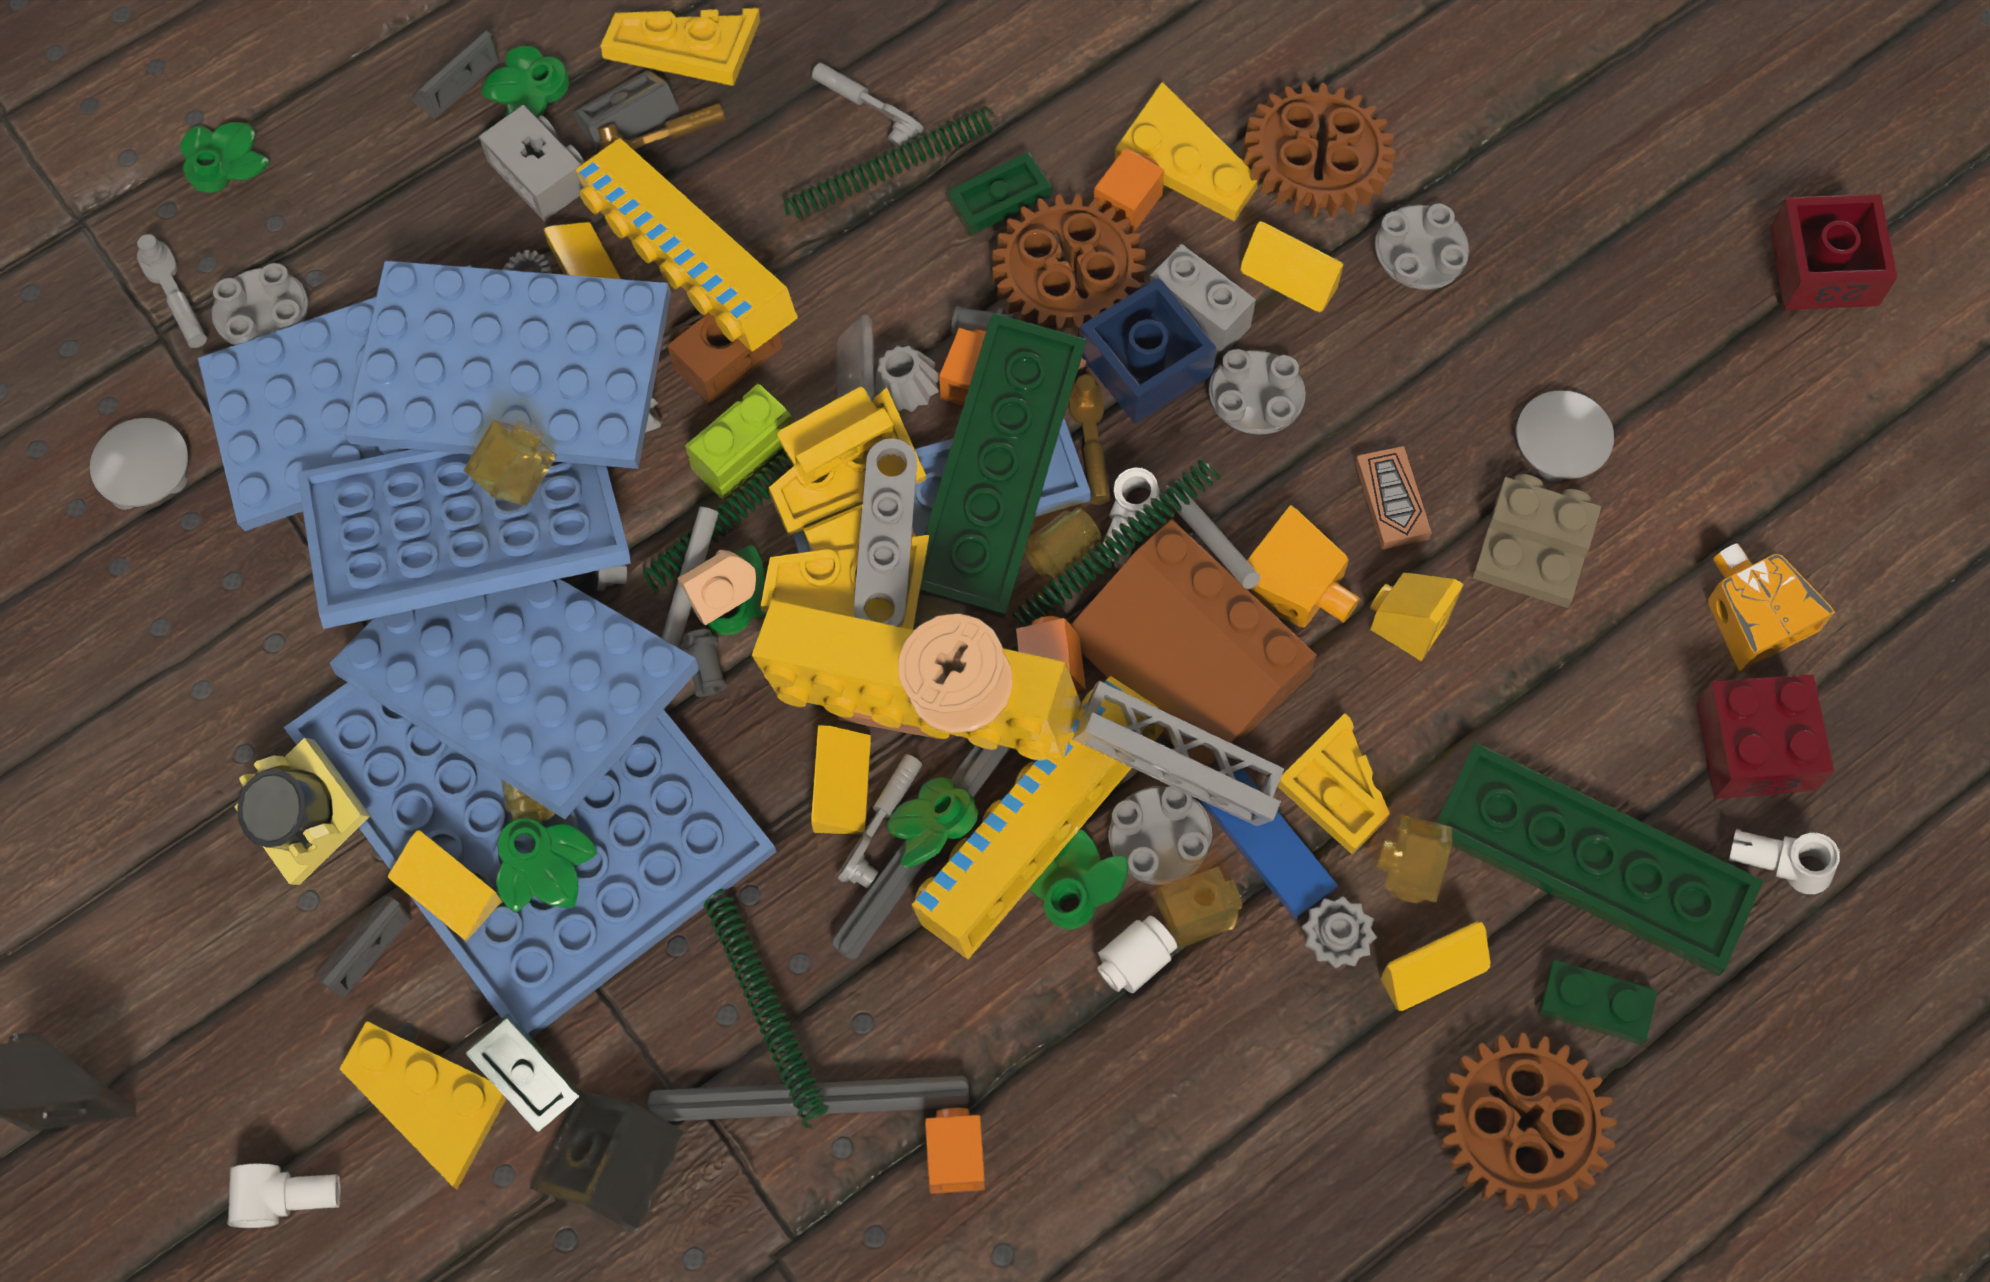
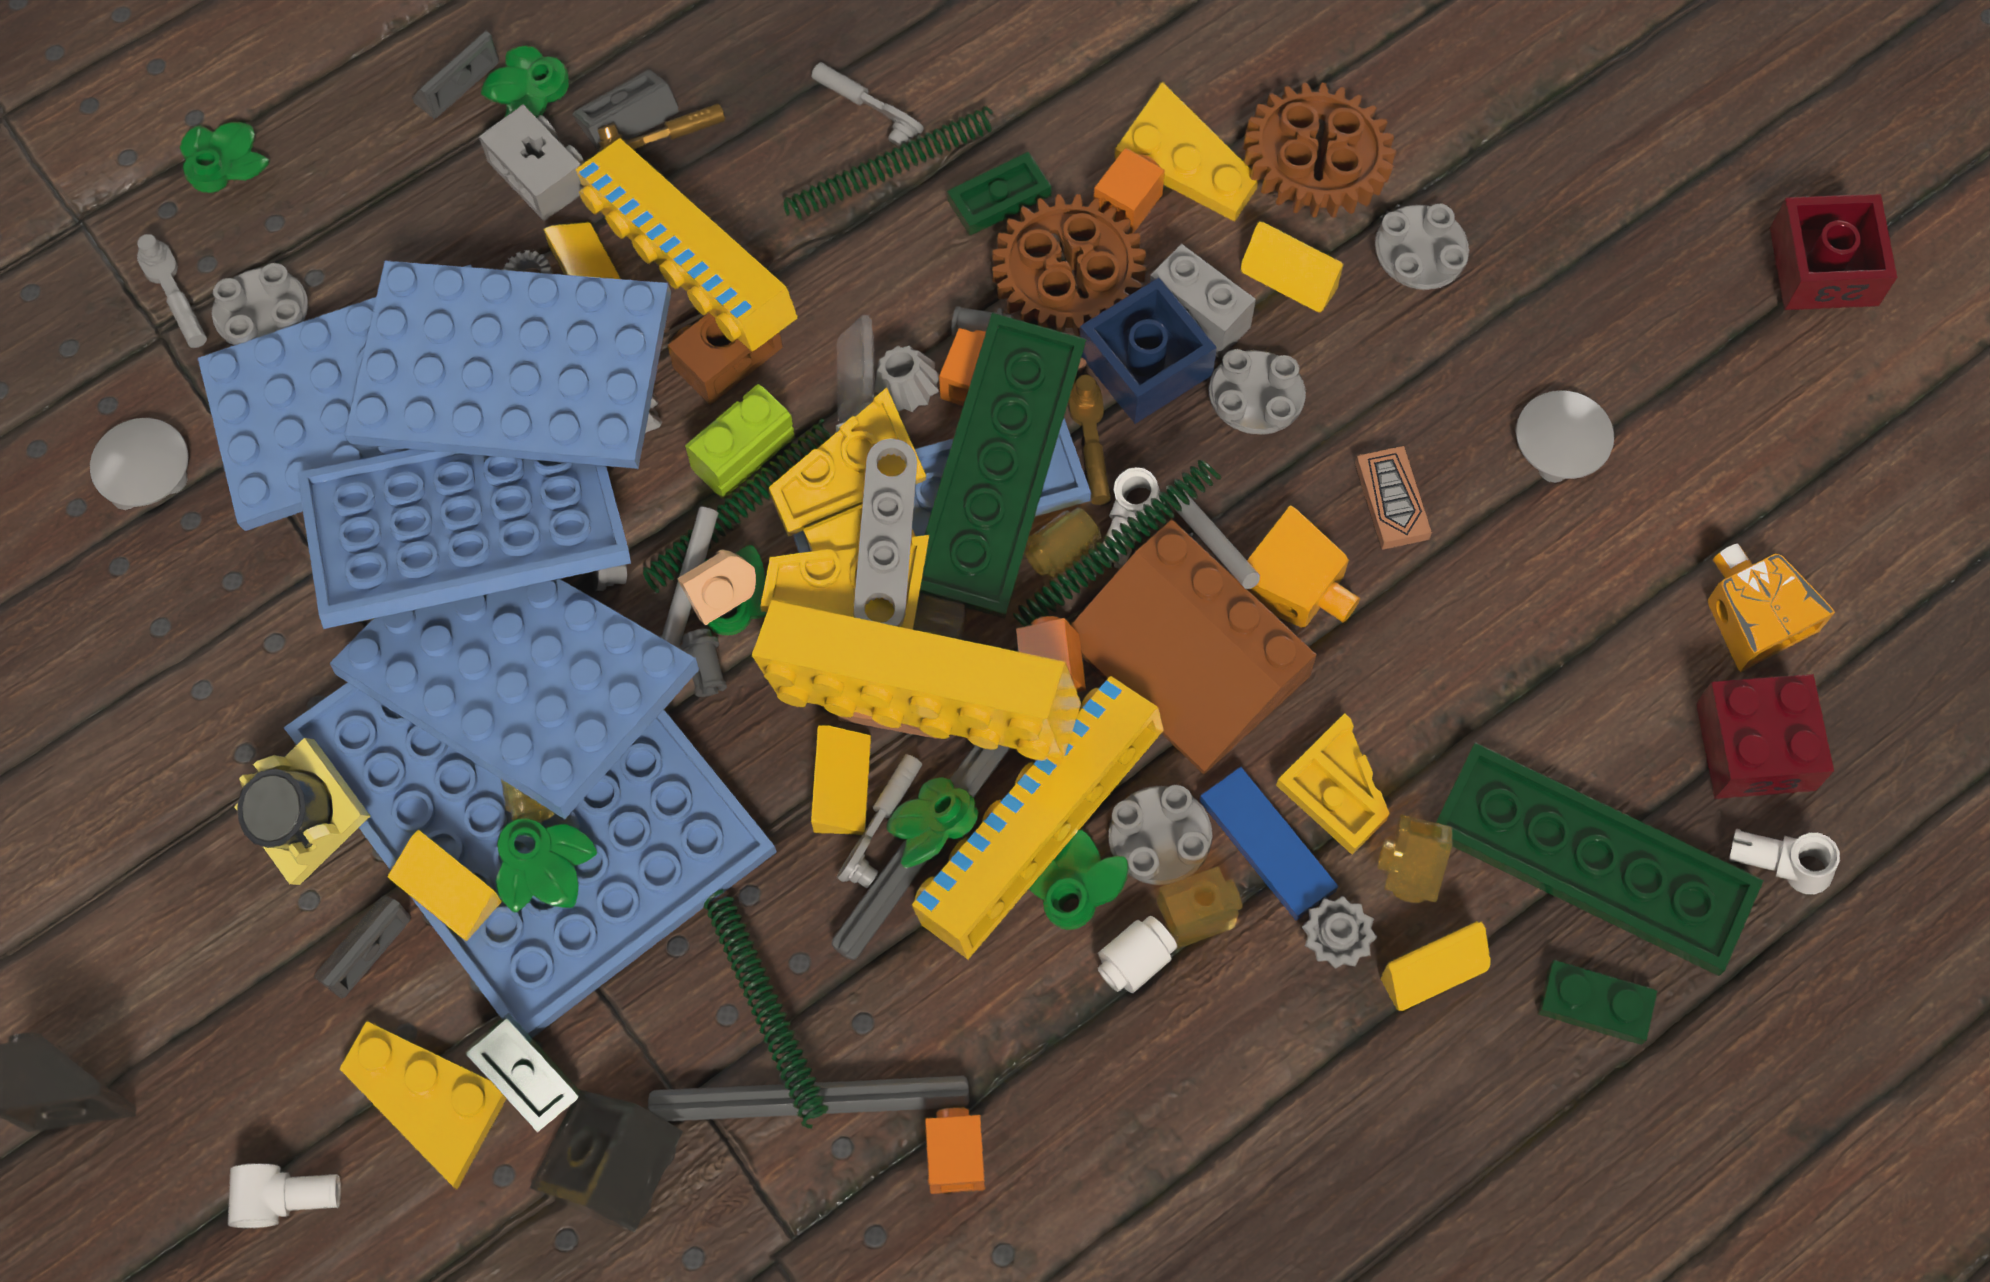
(510, 461): clear yellow brick -> none
(689, 46): yellow wing -> none
(835, 435): yellow panel -> none
(955, 673): light nougat piece -> none
(1174, 765): light grey fence -> none
(1415, 611): yellow slope -> none
(1492, 1156): dark orange gear -> none
(1537, 540): dark tan plate -> none

